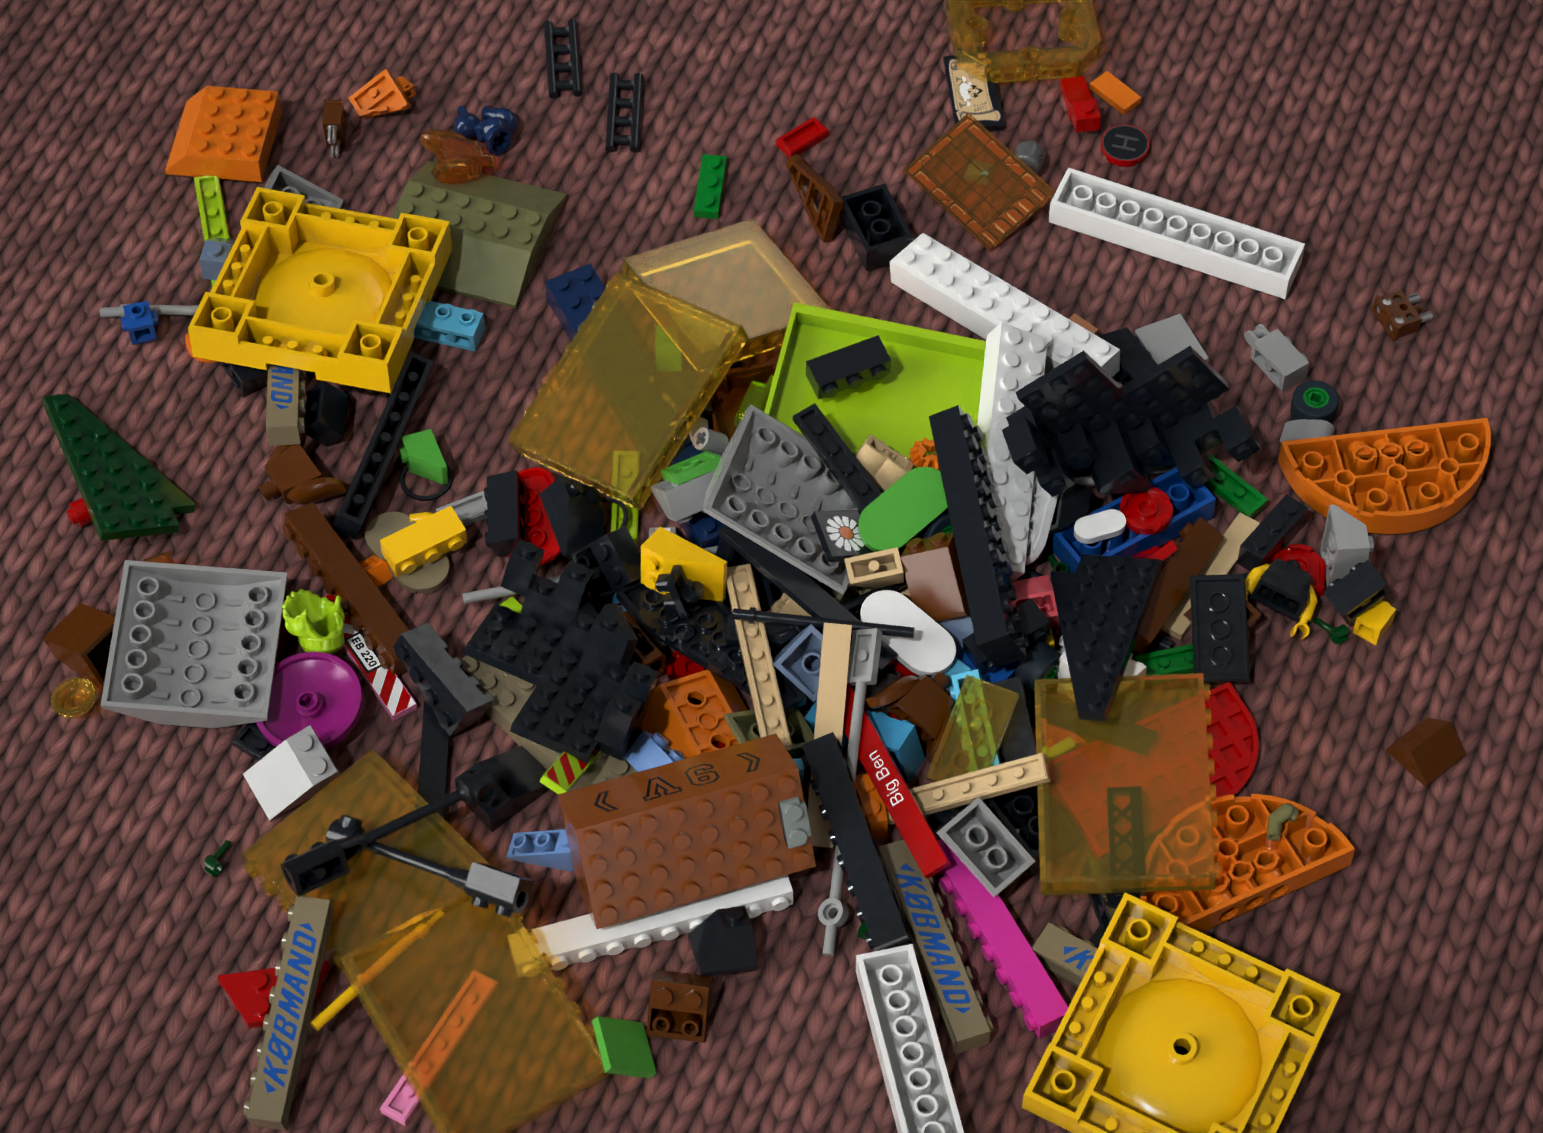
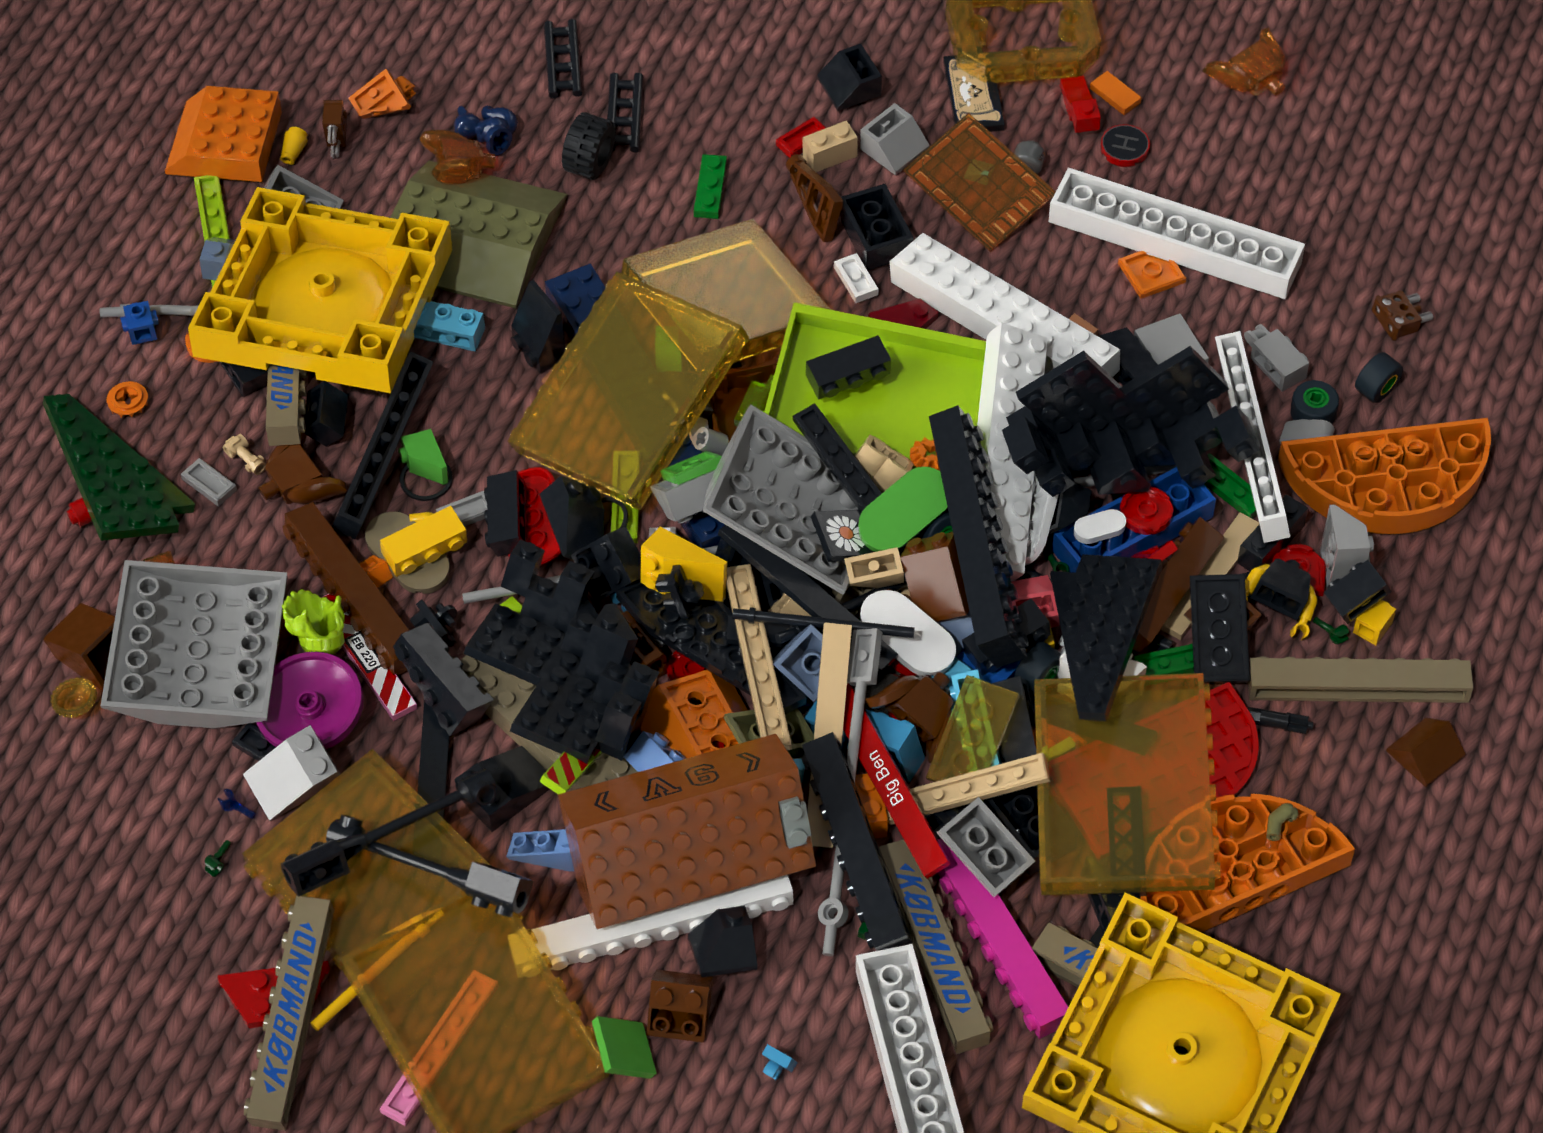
(135, 391): none -> orange gear
(208, 482): none -> light grey tile
(232, 804): none -> clear blue hand
(237, 446): none -> tan bar
(293, 144): none -> yellow cone
(438, 620): none -> black hips
(538, 329): none -> black slope
(588, 146): none -> black tyre
(777, 1062): none -> dark azure tile
(830, 146): none -> tan brick
(851, 78): none -> black slope
(856, 278): none -> white plate
(893, 139): none -> light grey slope
(911, 313): none -> dark red wing
(1150, 274): none -> orange tile
(1253, 68): none -> clear orange torso
(1260, 465): none -> white brick
(1280, 720): none -> black piece
(1360, 680): none -> dark tan brick
(1379, 377): none -> black wheel

